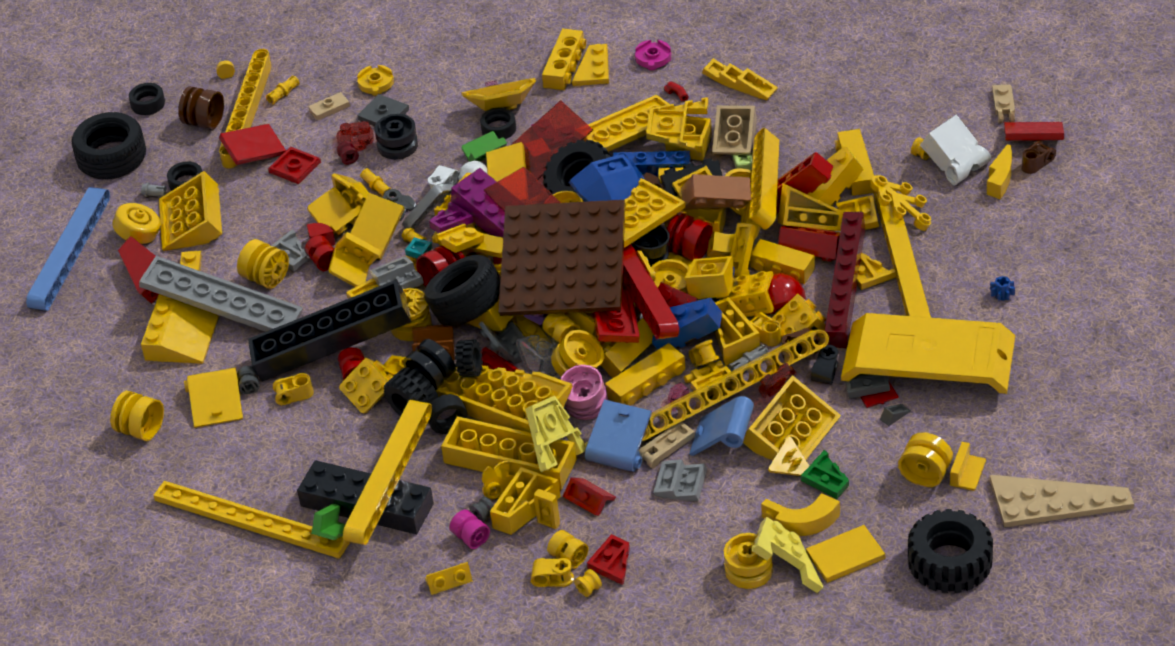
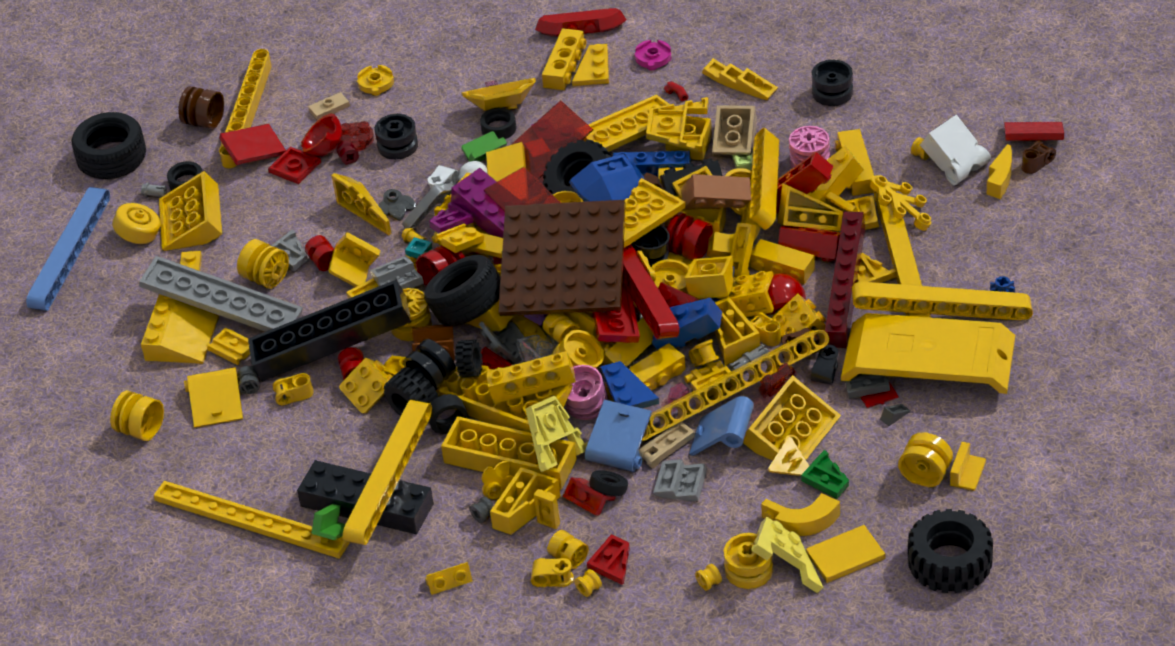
(137, 261): red slope -> none
(147, 107): black tyre -> none
(225, 69): yellow tile -> none
(230, 346): none -> yellow plate
(282, 89): yellow pin -> none
(321, 229): red brick -> none
(323, 136): none -> red cylinder
(334, 211): yellow bracket -> none
(375, 182): yellow pin -> none
(377, 222): yellow tile -> none
(381, 107): dark grey plate -> none
(469, 529): dark pink wheel -> none
(530, 377): none -> yellow brick
(586, 21): none -> red brick
(608, 483): none -> black tyre
(627, 387): none -> blue wing
(708, 577): none -> yellow wheel
(807, 141): none -> bright pink wheel
(832, 82): none -> black wheel
(839, 203): none -> yellow tile
(941, 301): none -> yellow beam
(1003, 102): tan hinge -> none
(1039, 500): tan wing -> none

